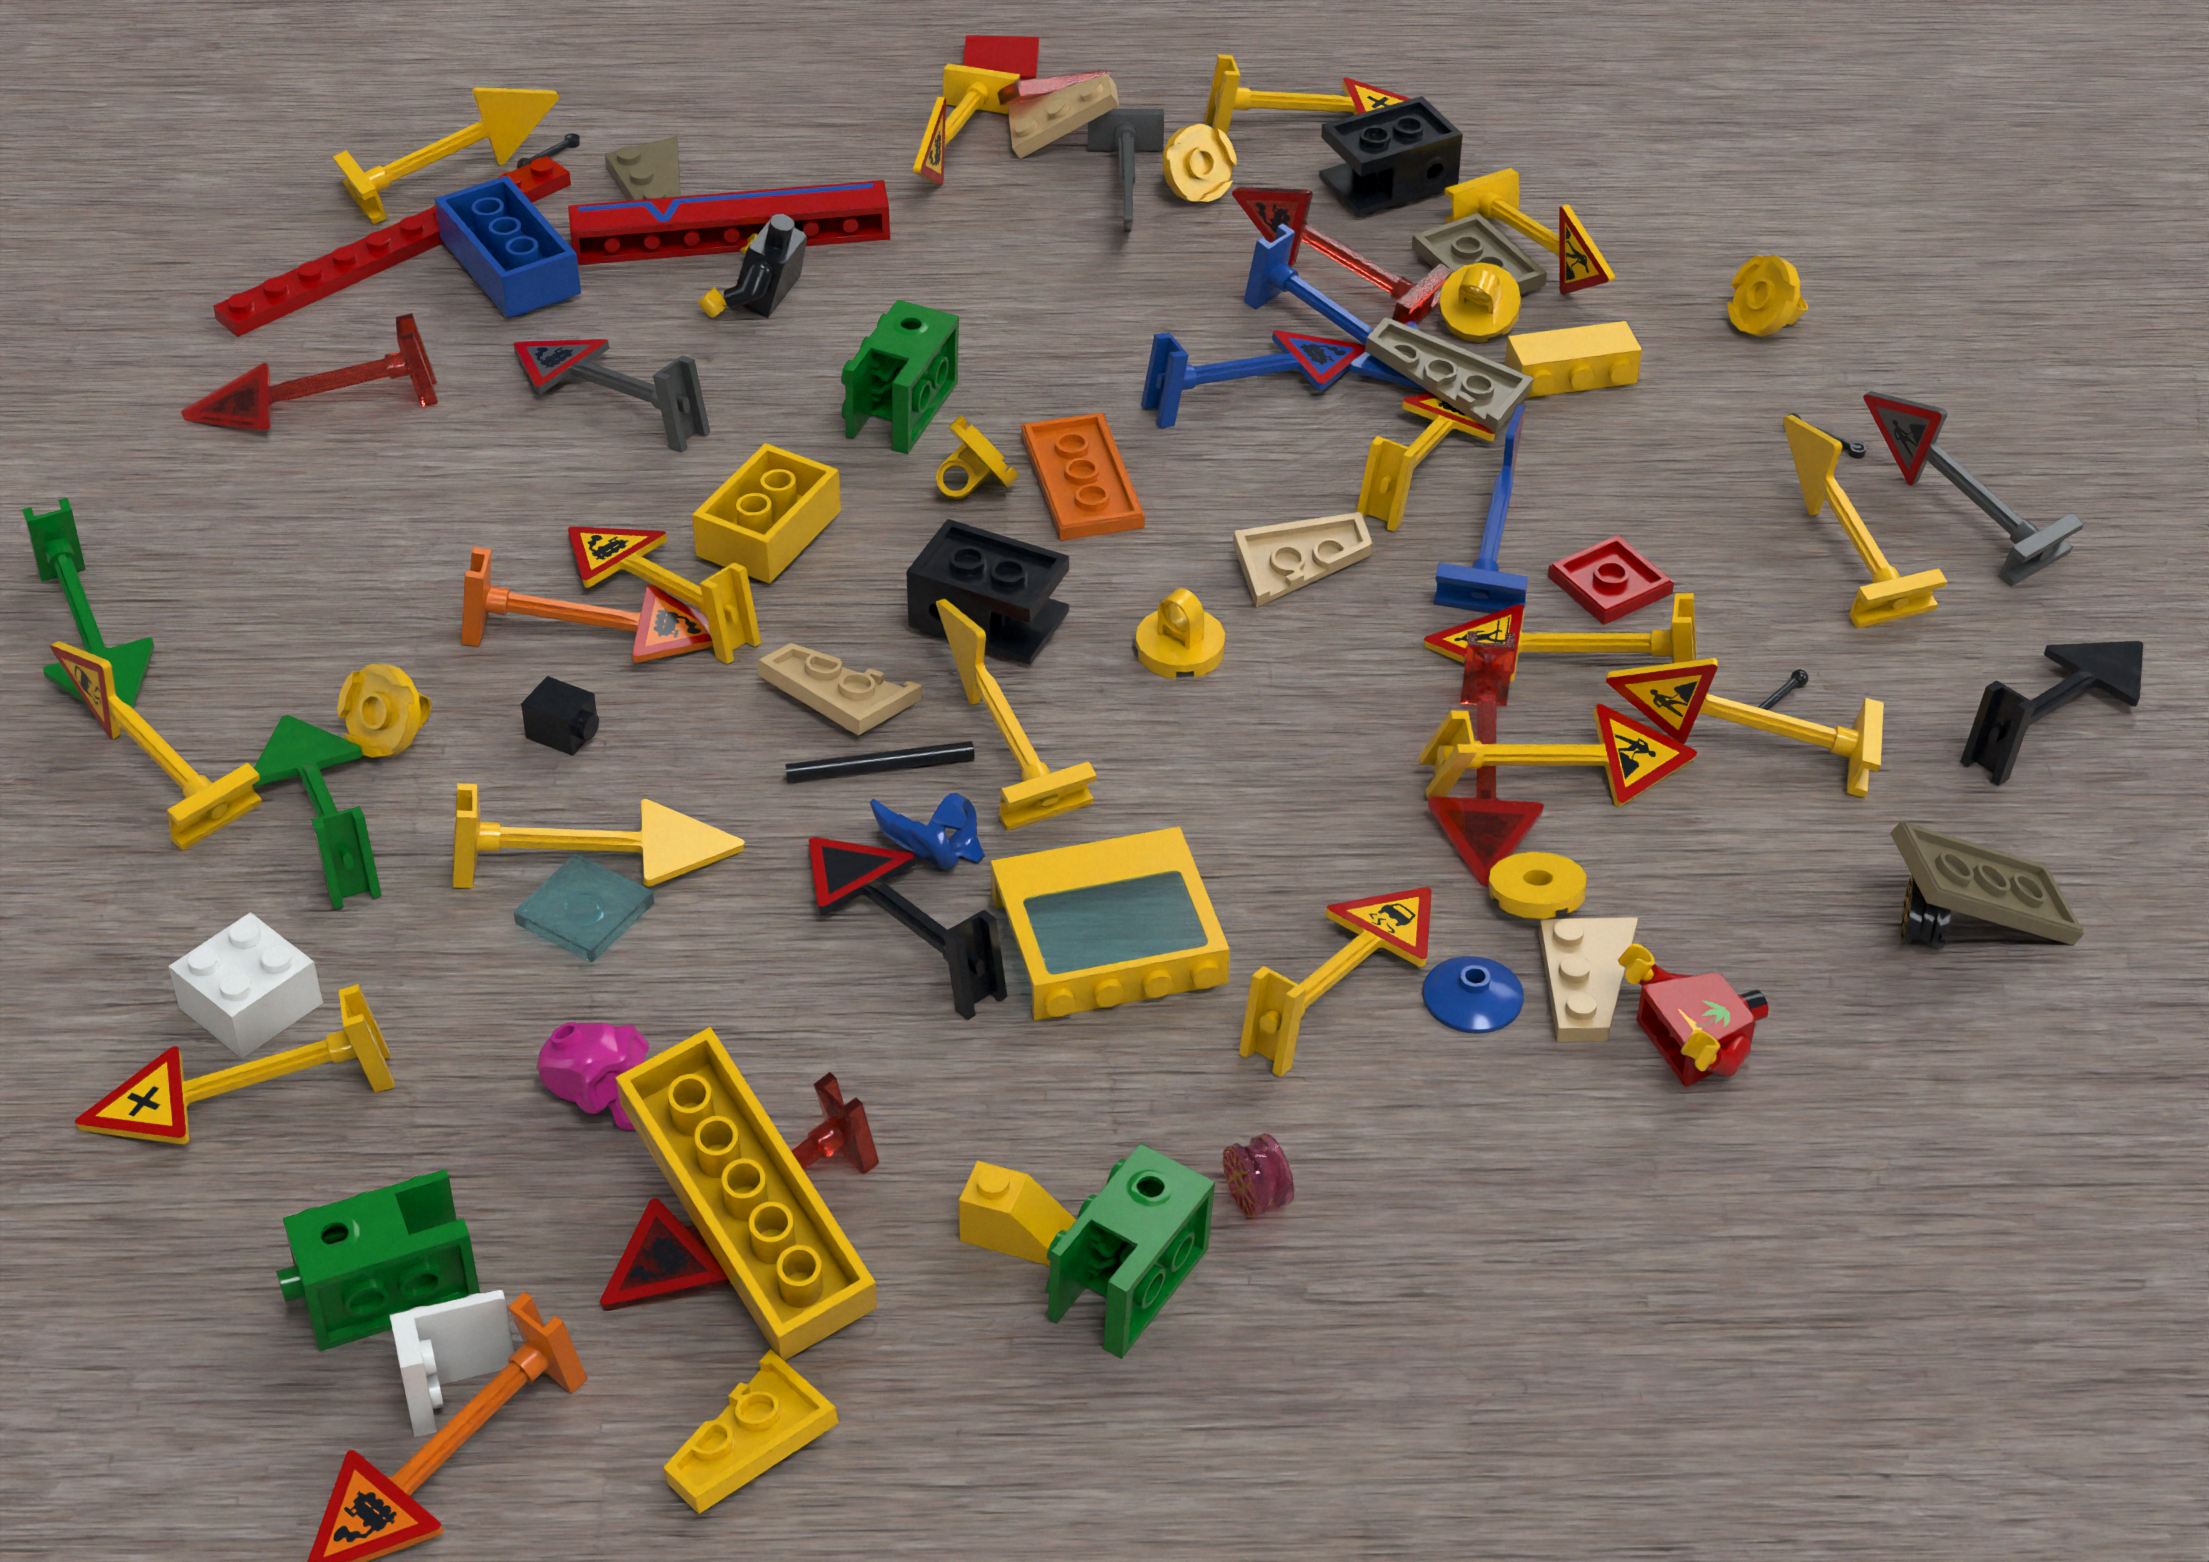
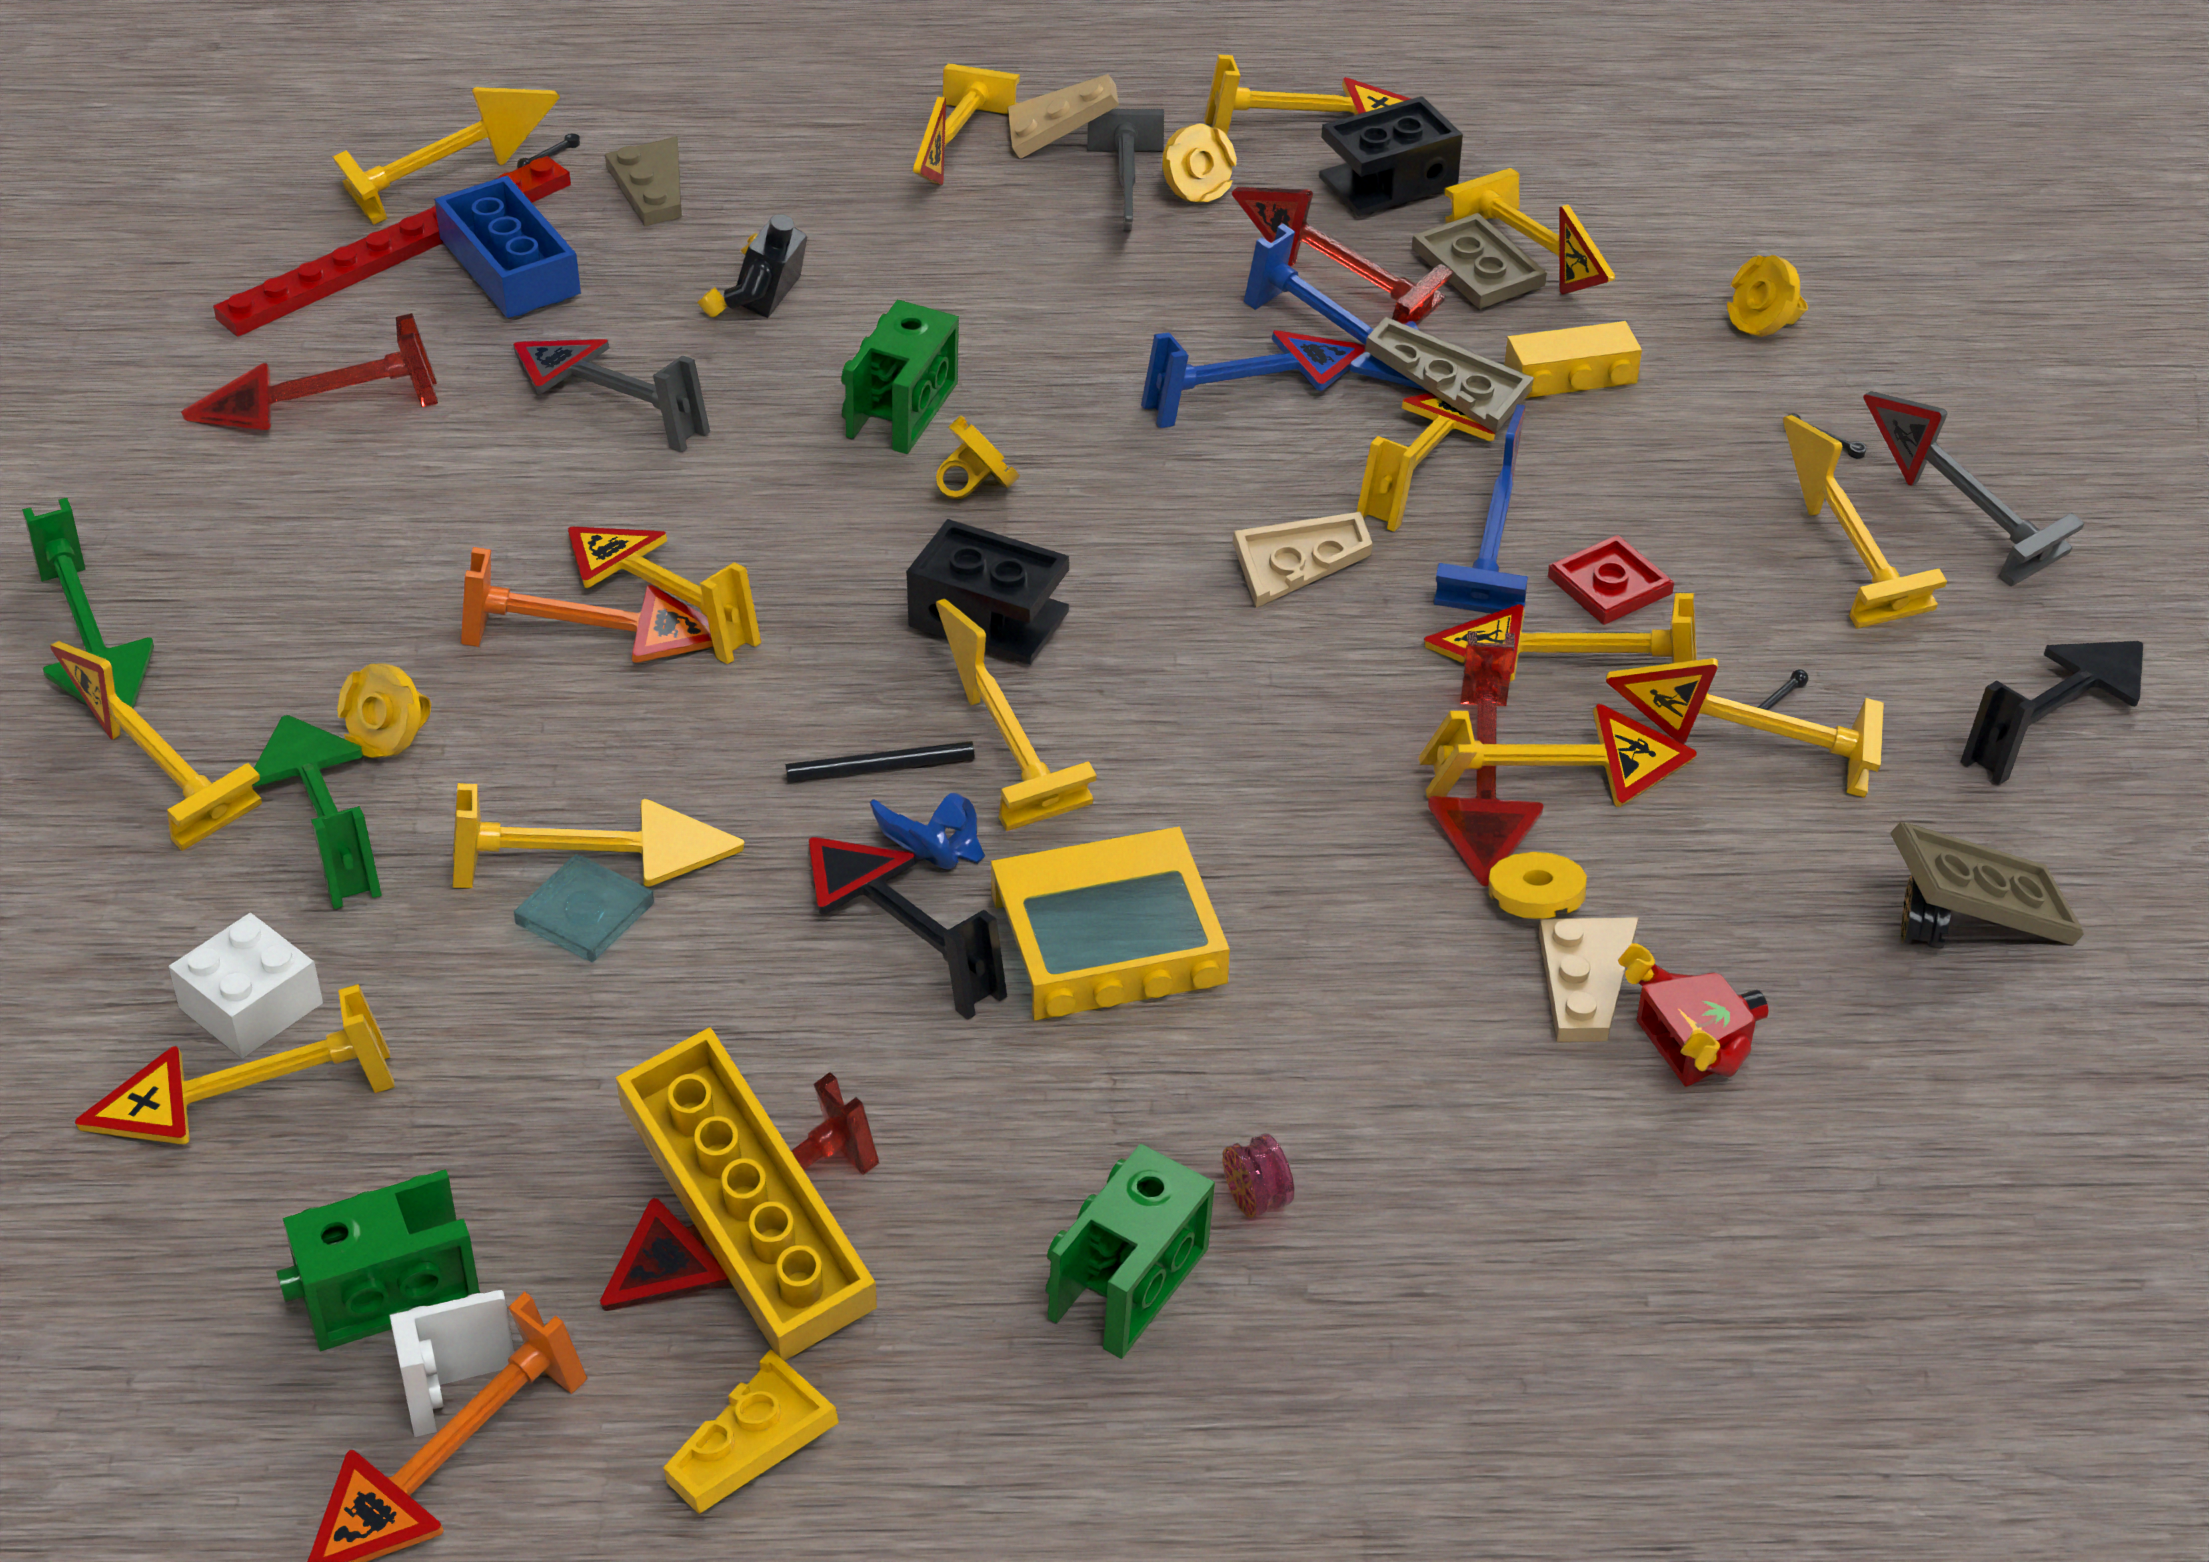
(560, 715): black brick -> none
(583, 1061): dark pink head -> none
(725, 221): red brick -> none
(767, 512): yellow brick -> none
(841, 694): tan wing -> none
(1003, 54): red tile -> none
(1010, 1213): yellow slope -> none
(1032, 88): clear red tile -> none
(1082, 476): orange tile -> none
(1180, 637): yellow tile -> none
(1277, 1004): yellow piece -> none
(1473, 994): blue dish -> none
(1480, 302): yellow tile -> none

